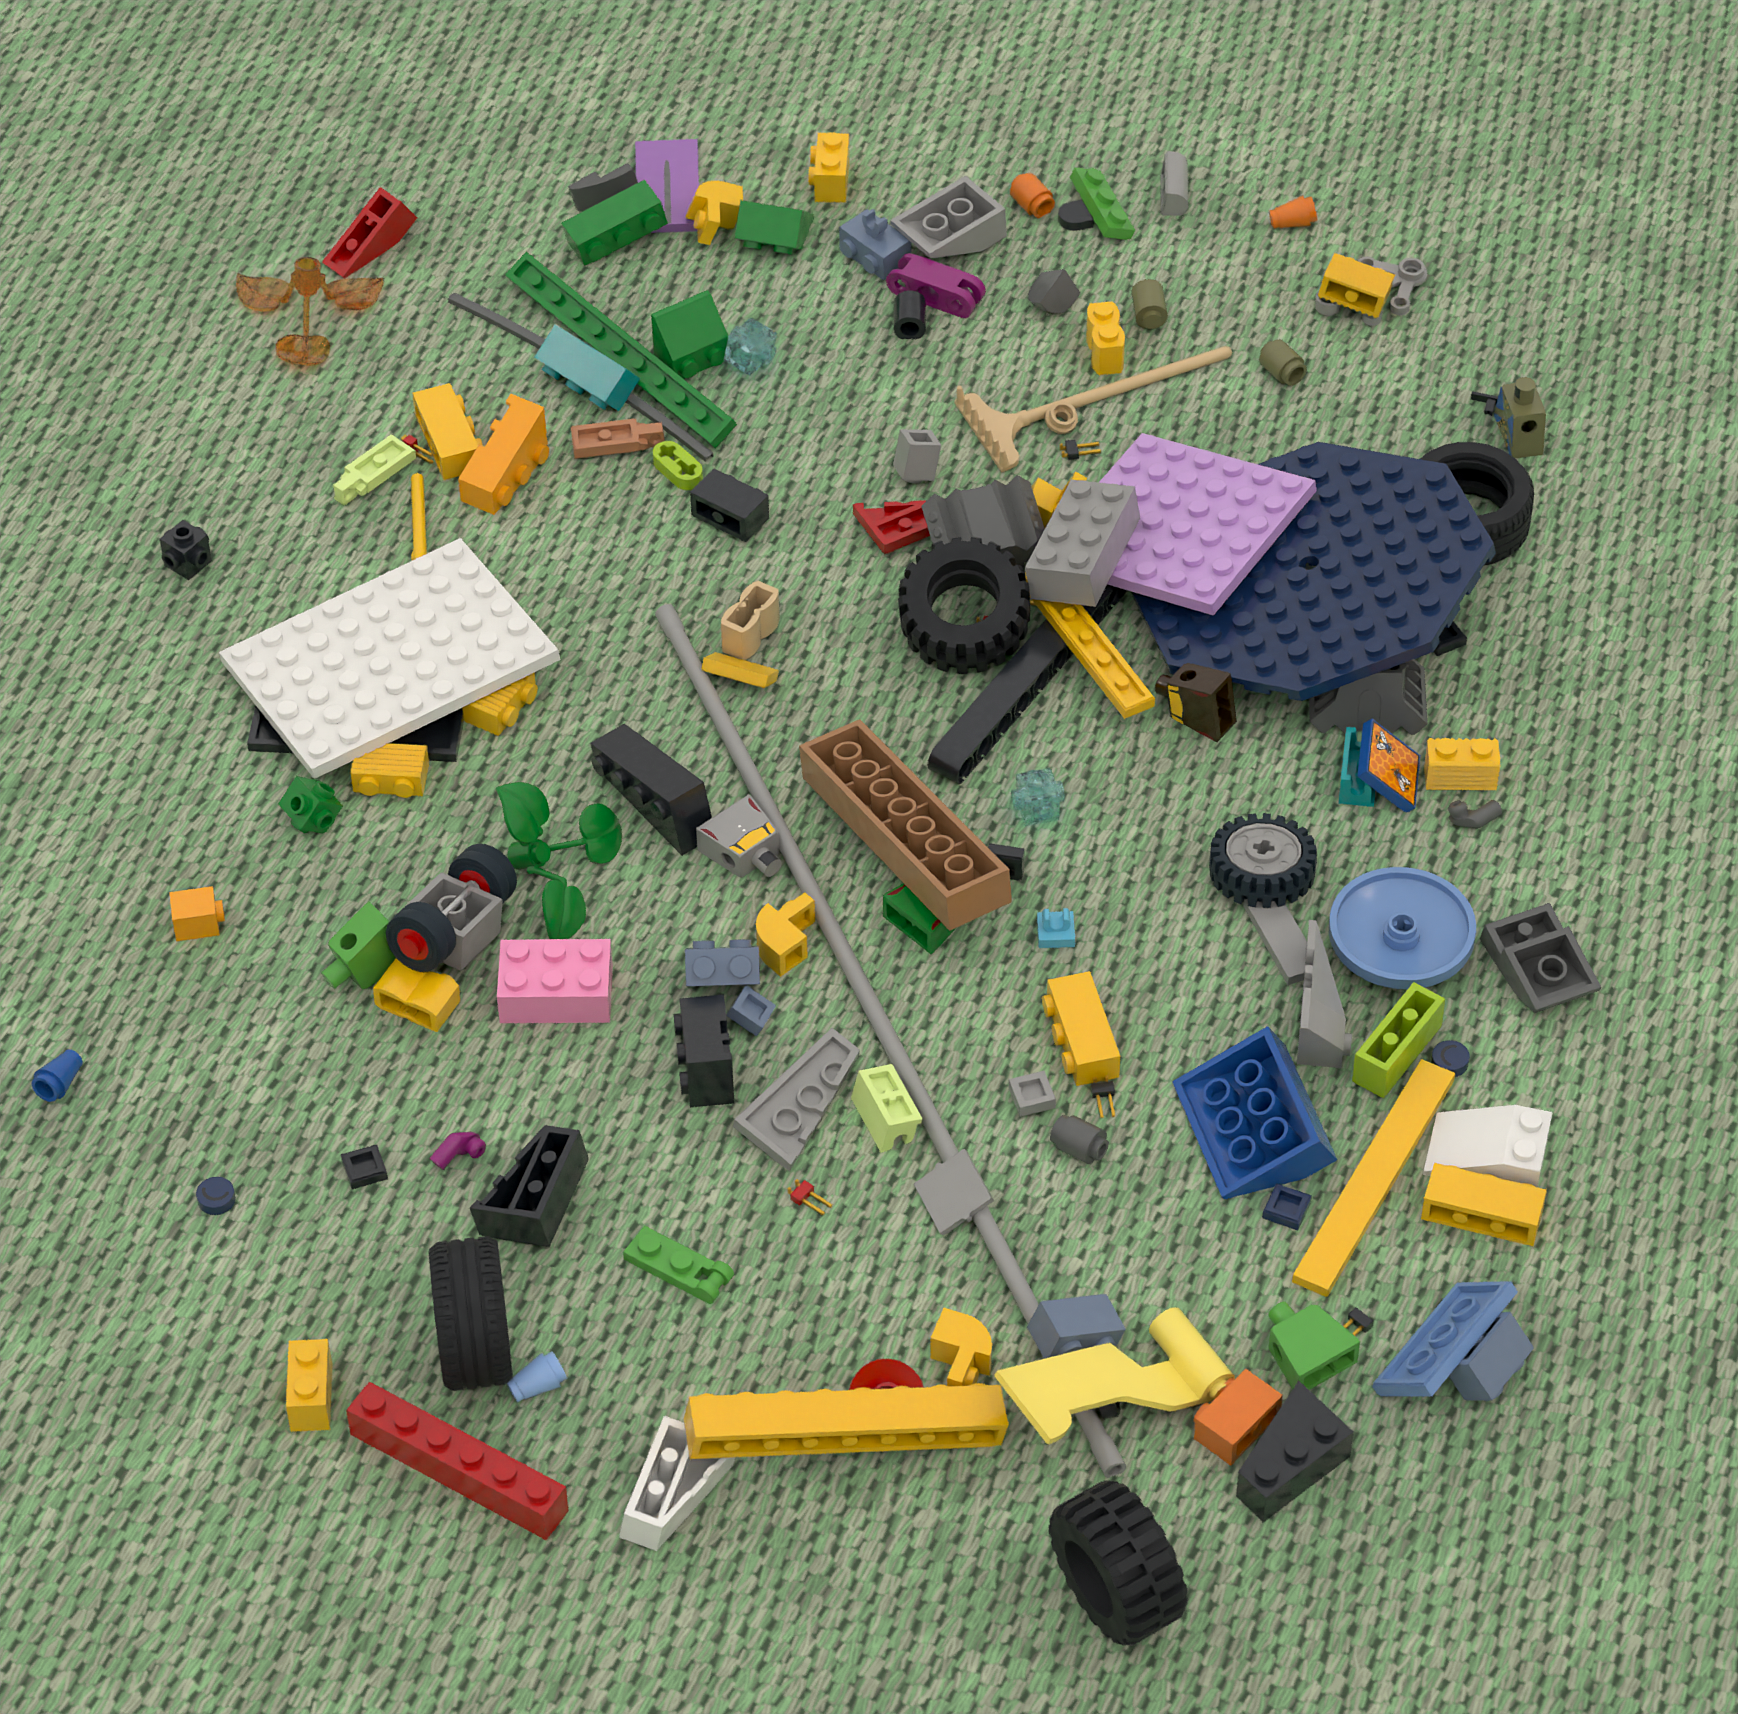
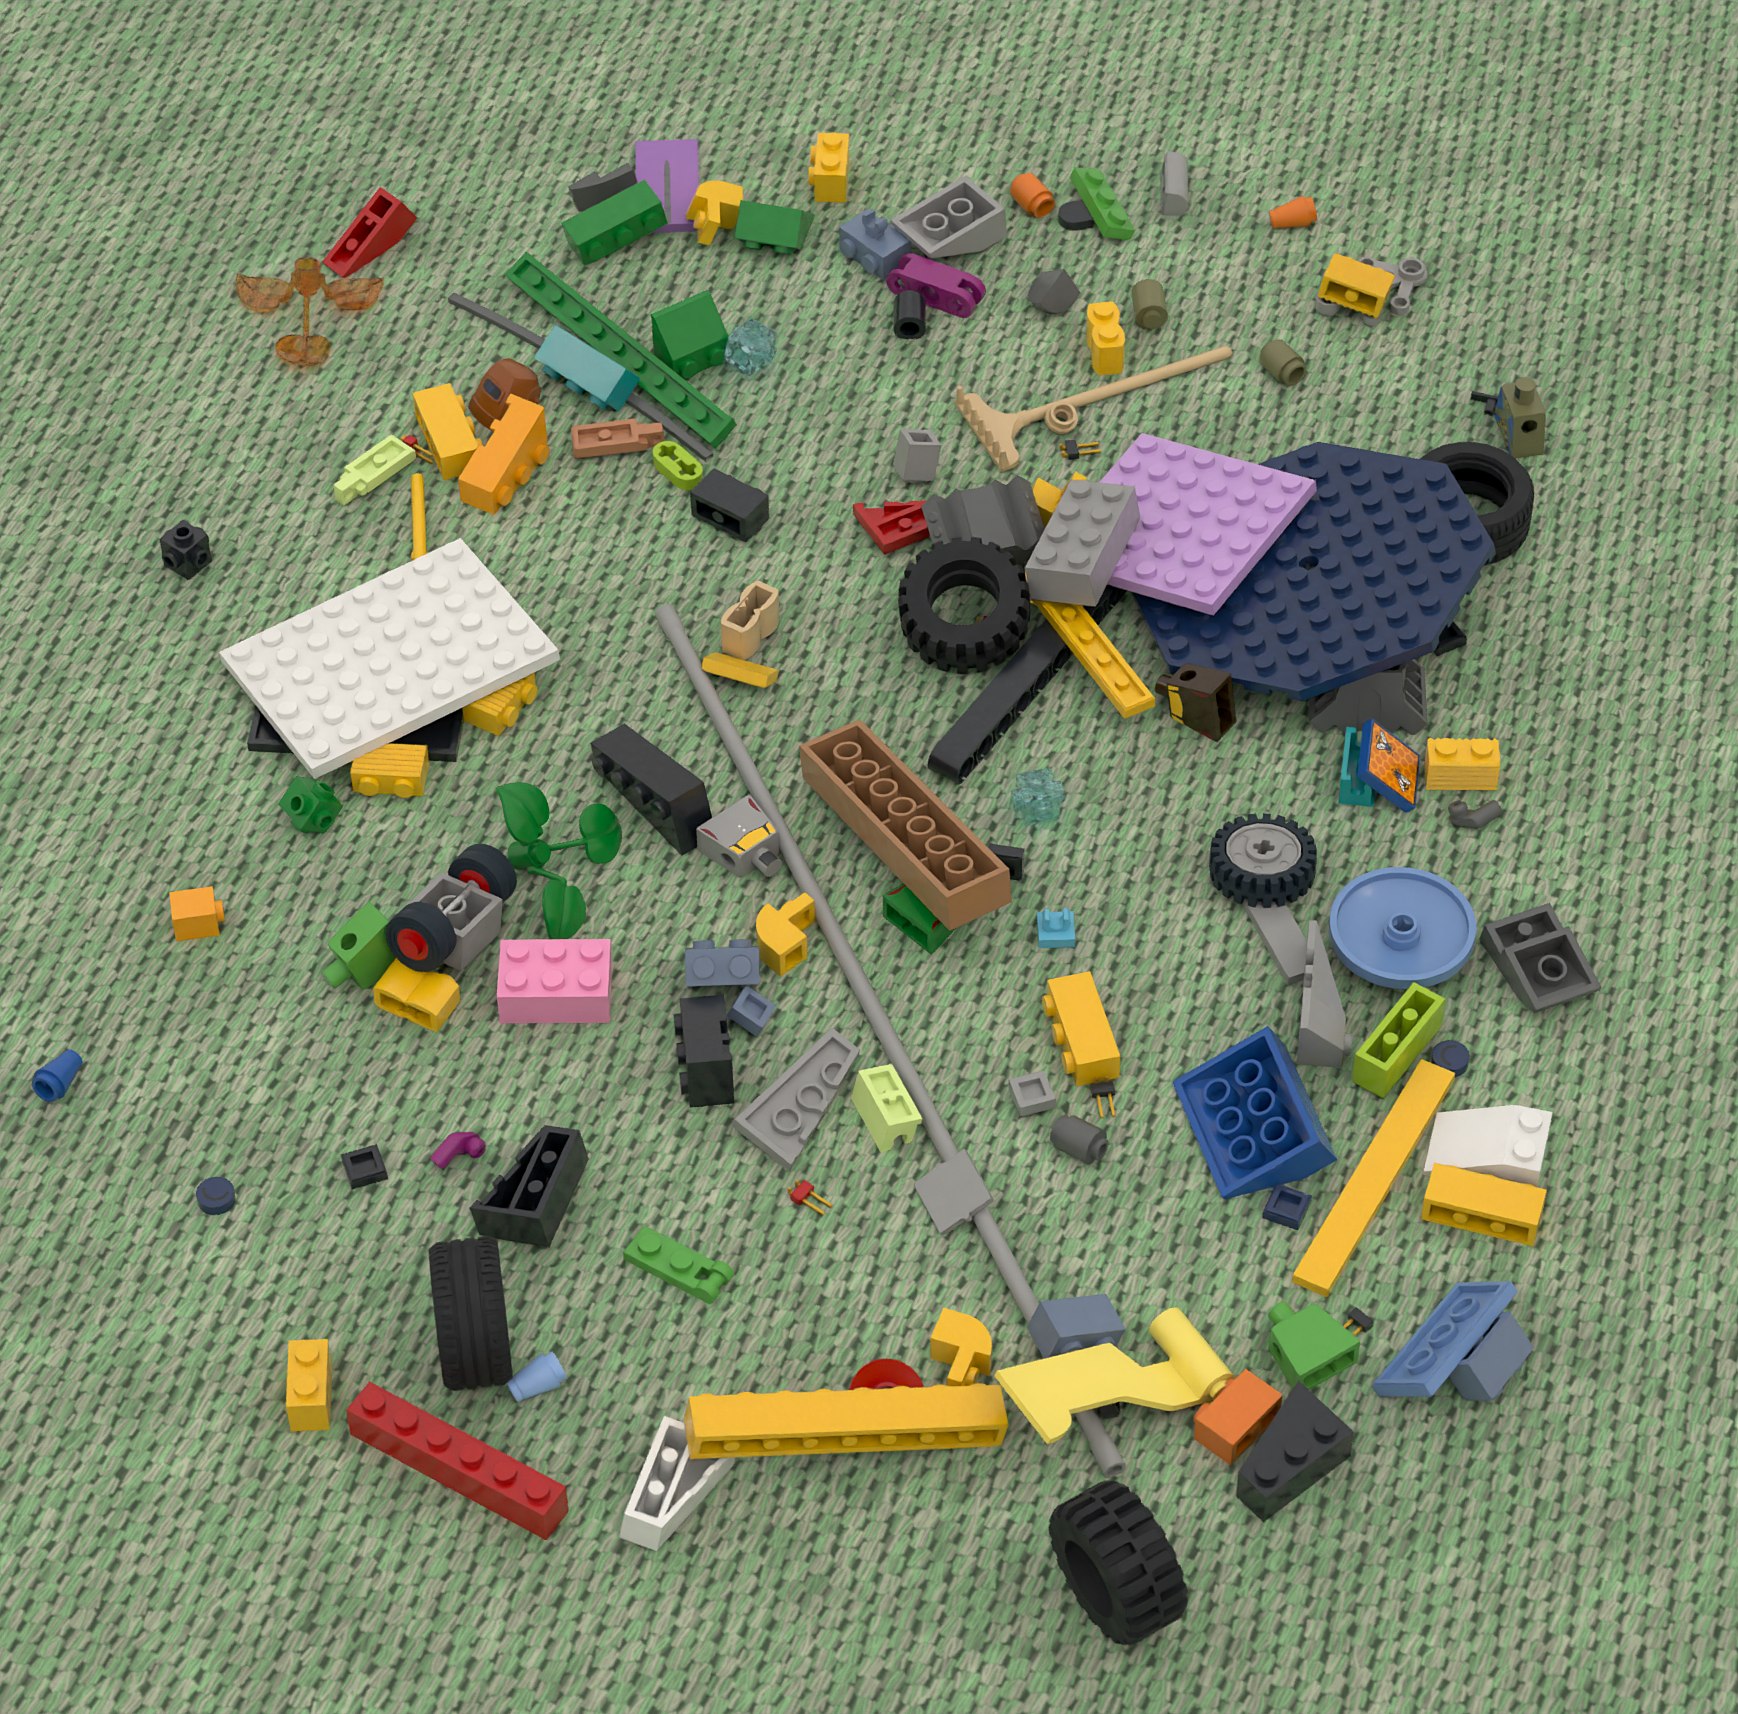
(495, 387): none -> dark orange helmet

